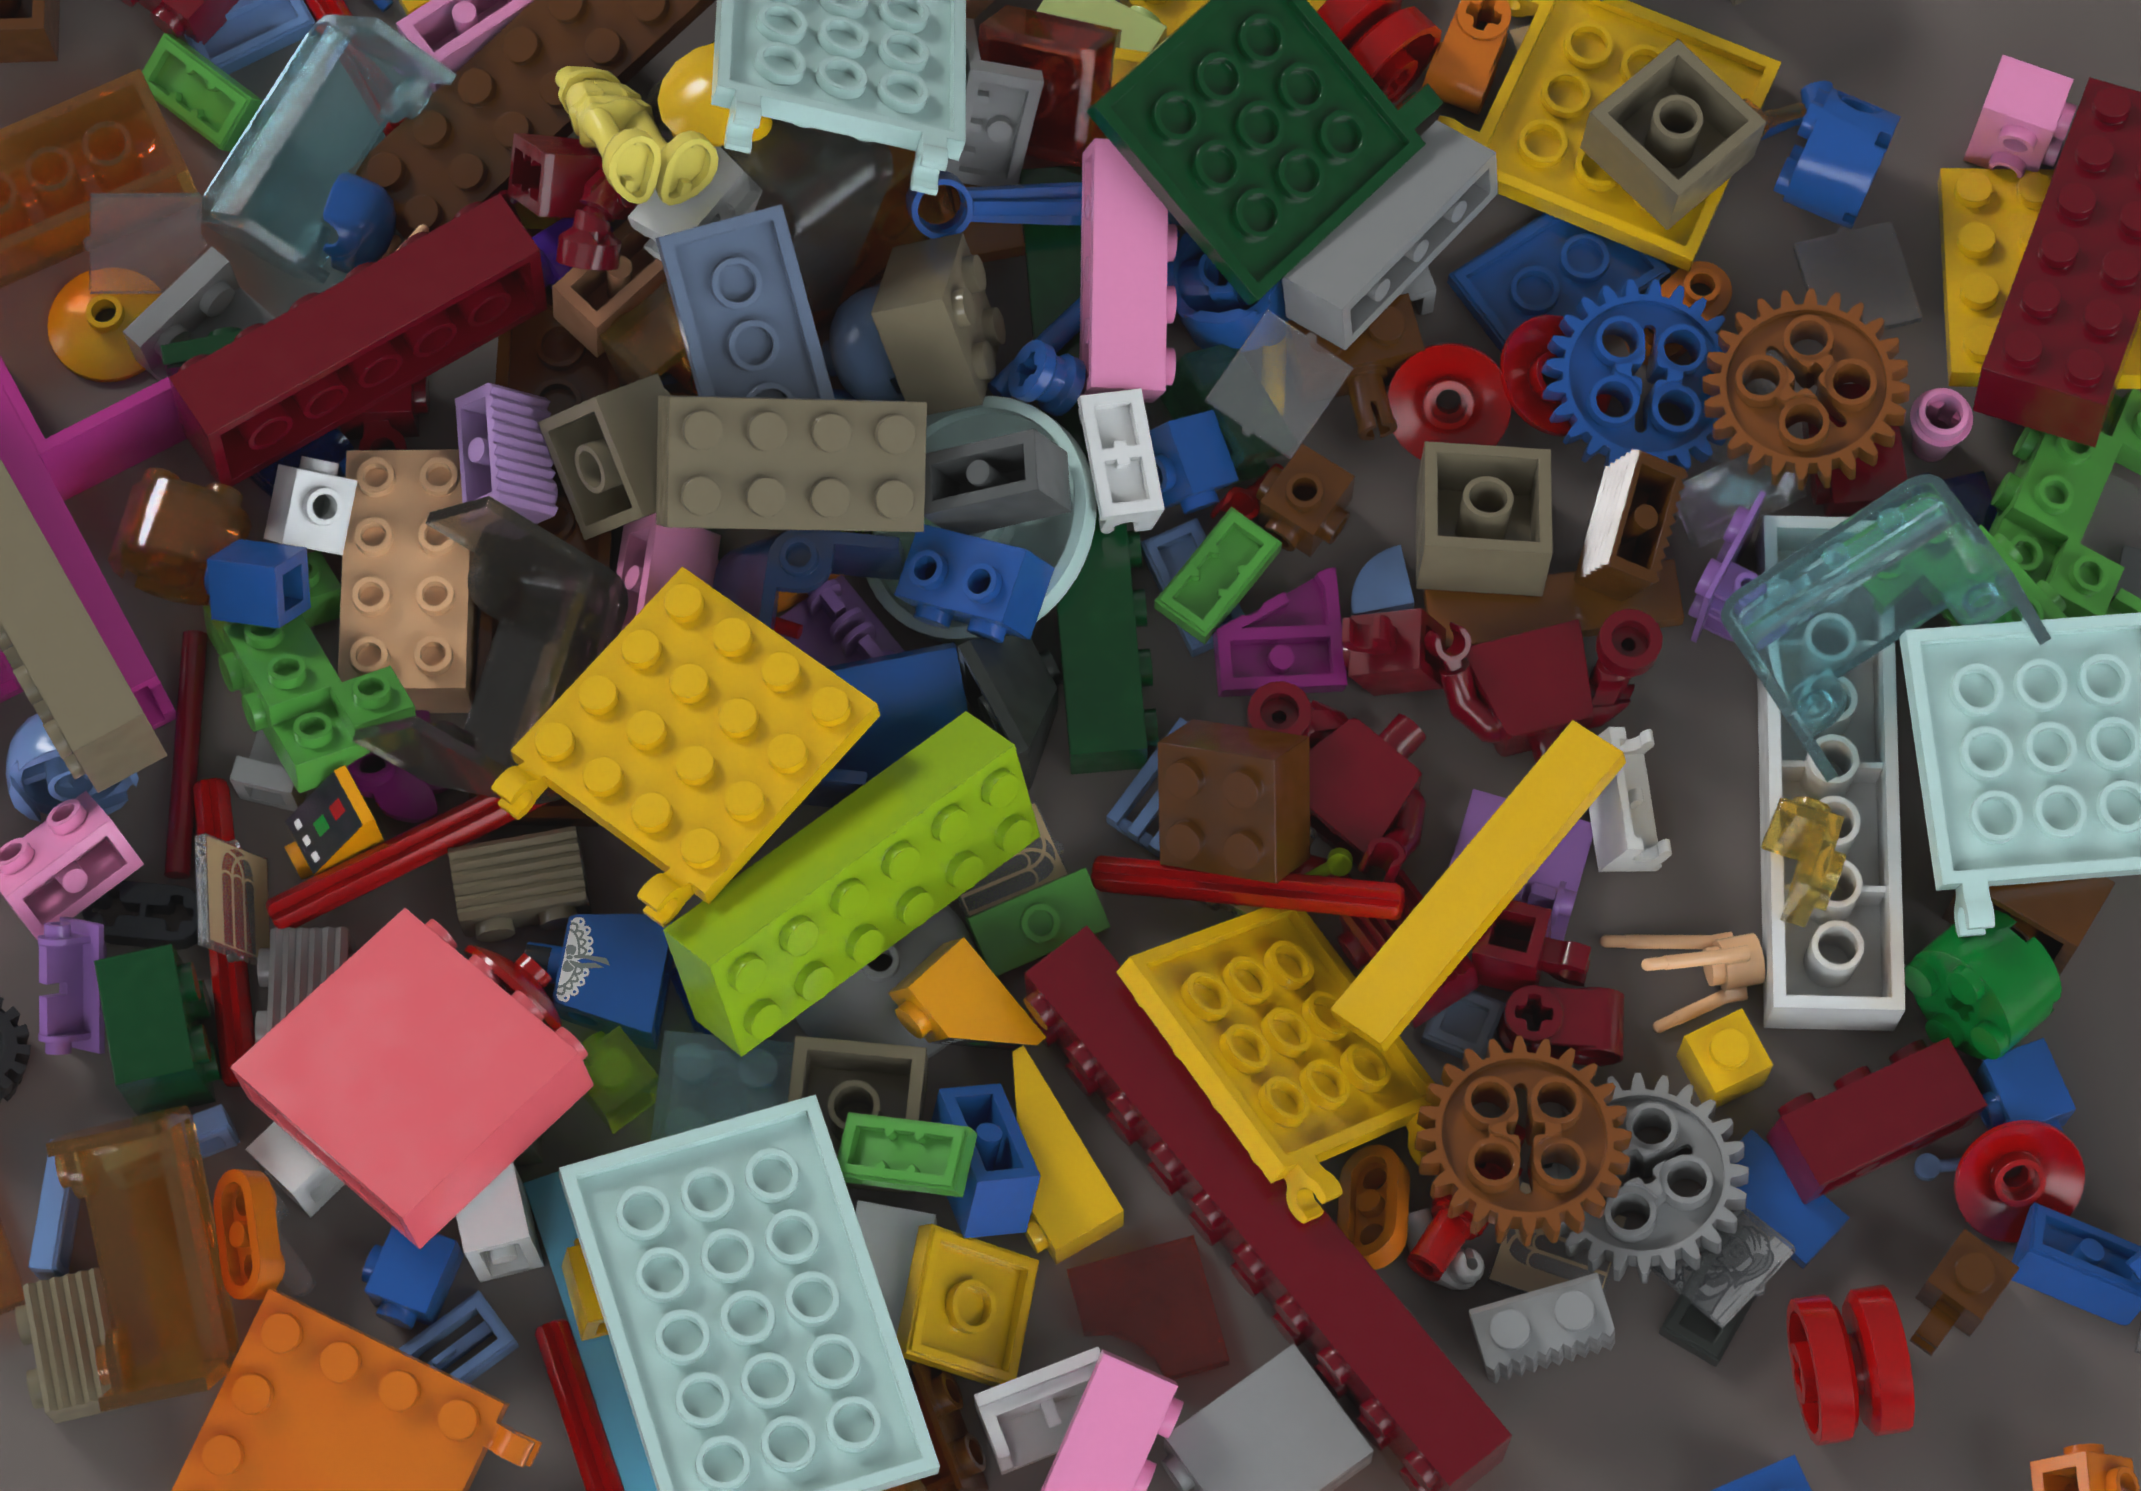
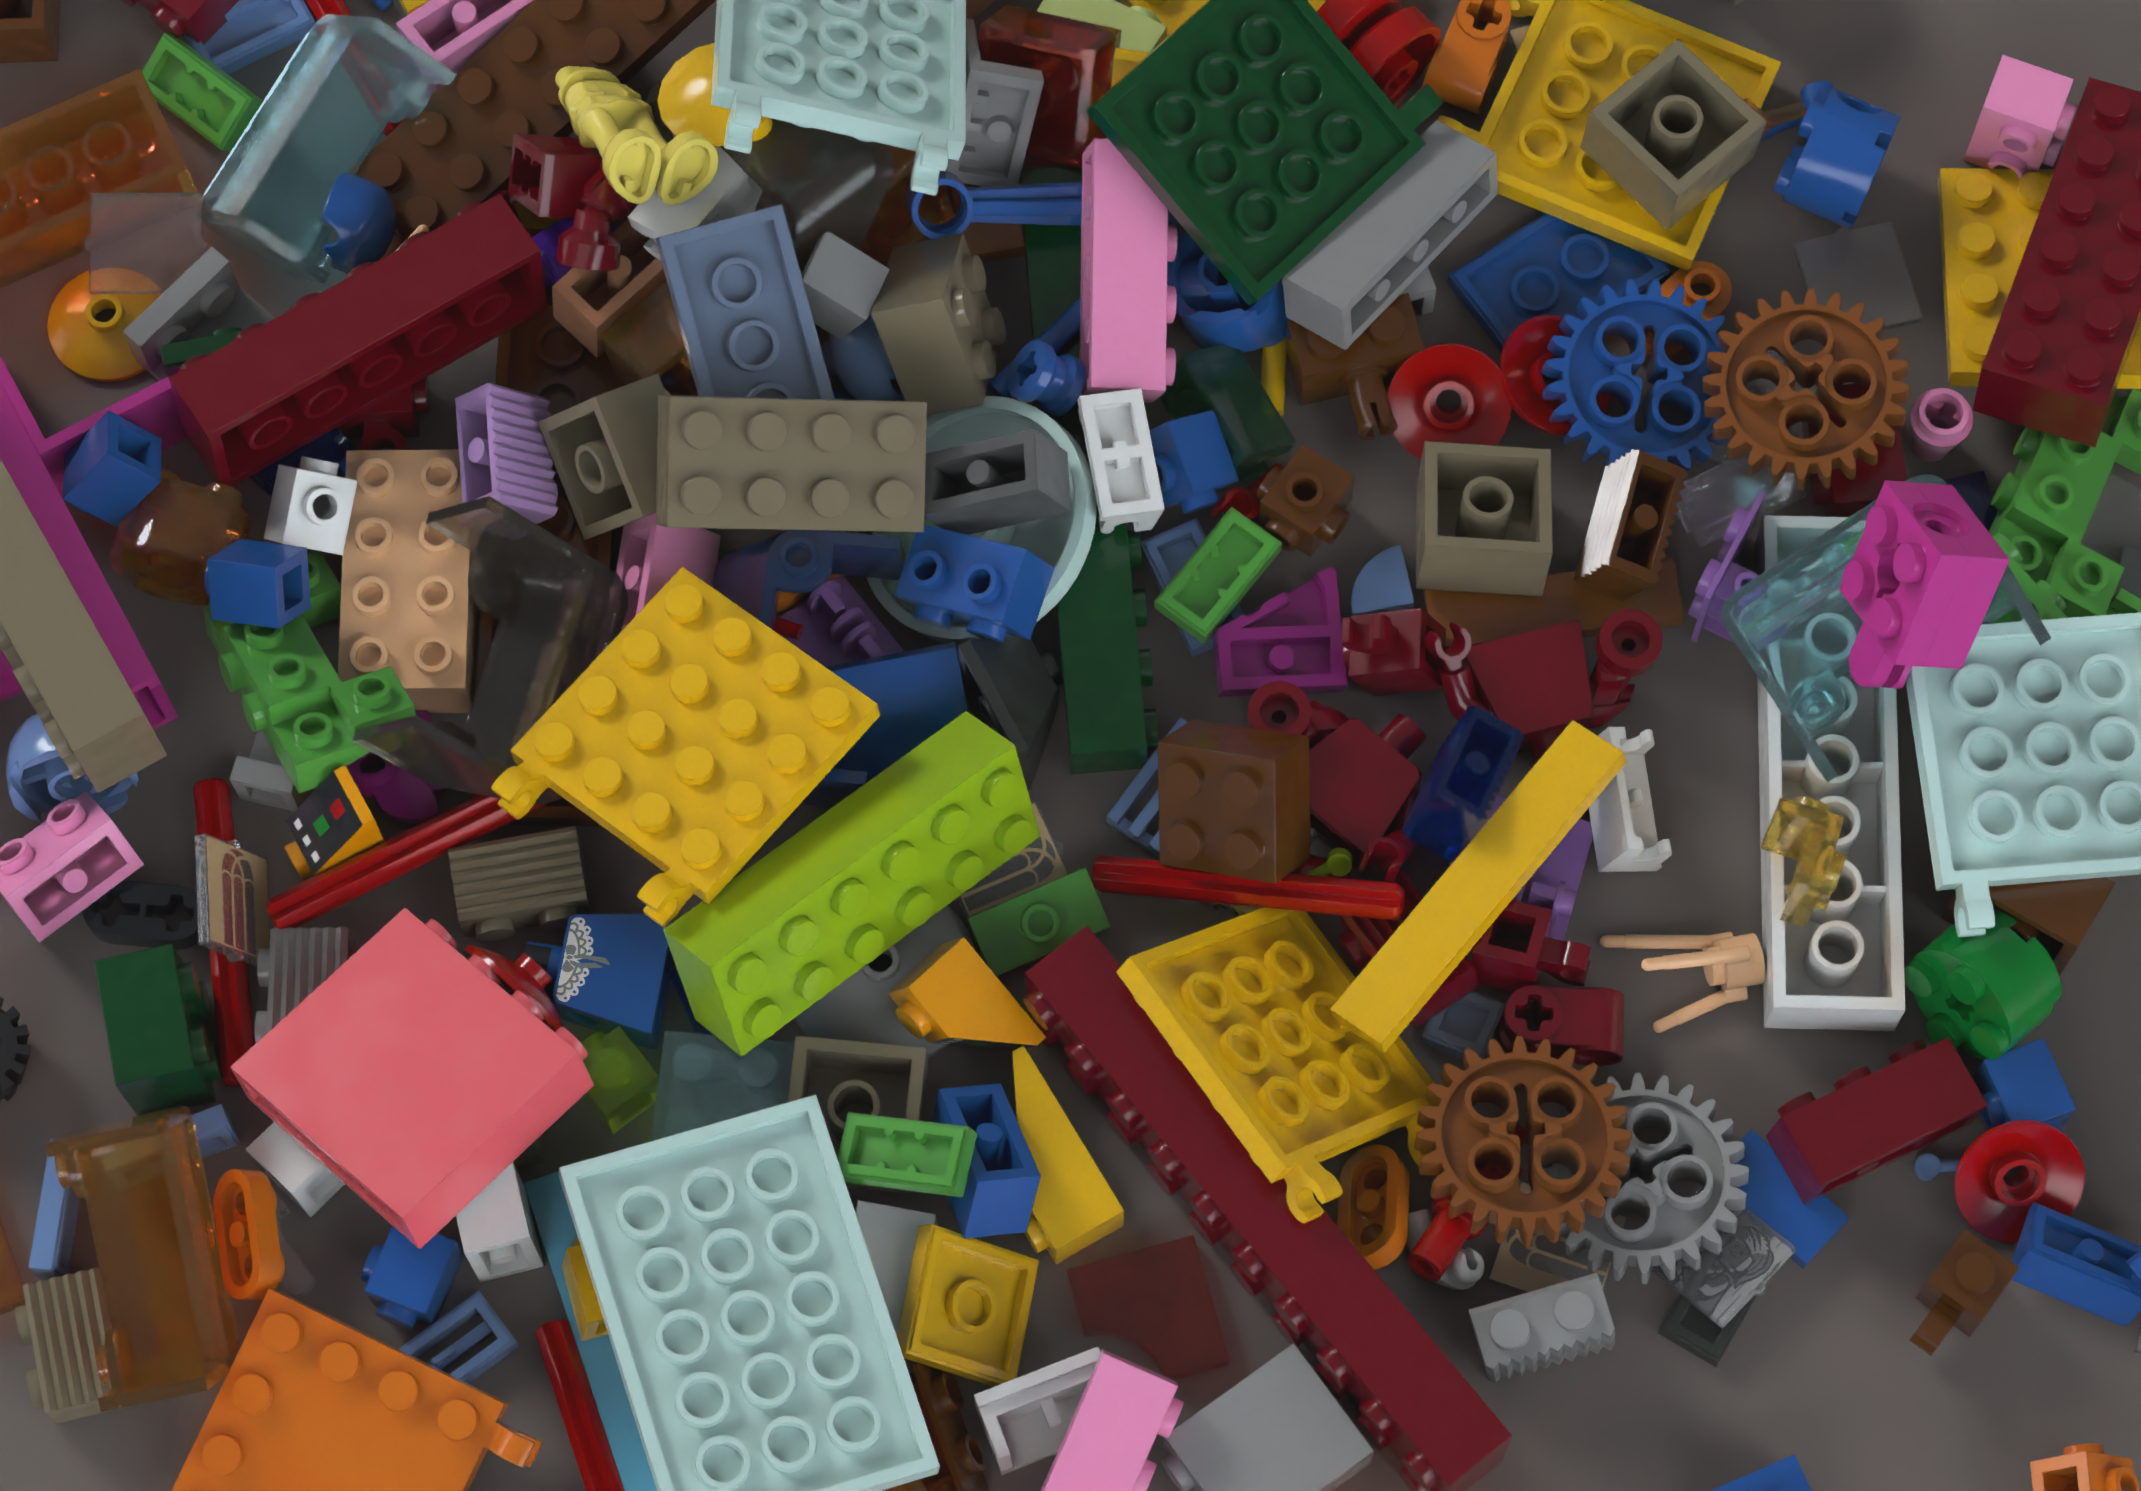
(75, 1013): medium lavender hinge -> none
(112, 468): none -> blue brick
(186, 754): dark red bar -> none
(841, 284): none -> light grey panel
(1279, 384): clear piece -> none
(1463, 783): none -> clear blue brick
(1724, 1059): yellow brick -> none
(1850, 1365): red wheel -> none
(1919, 582): none -> dark pink brick

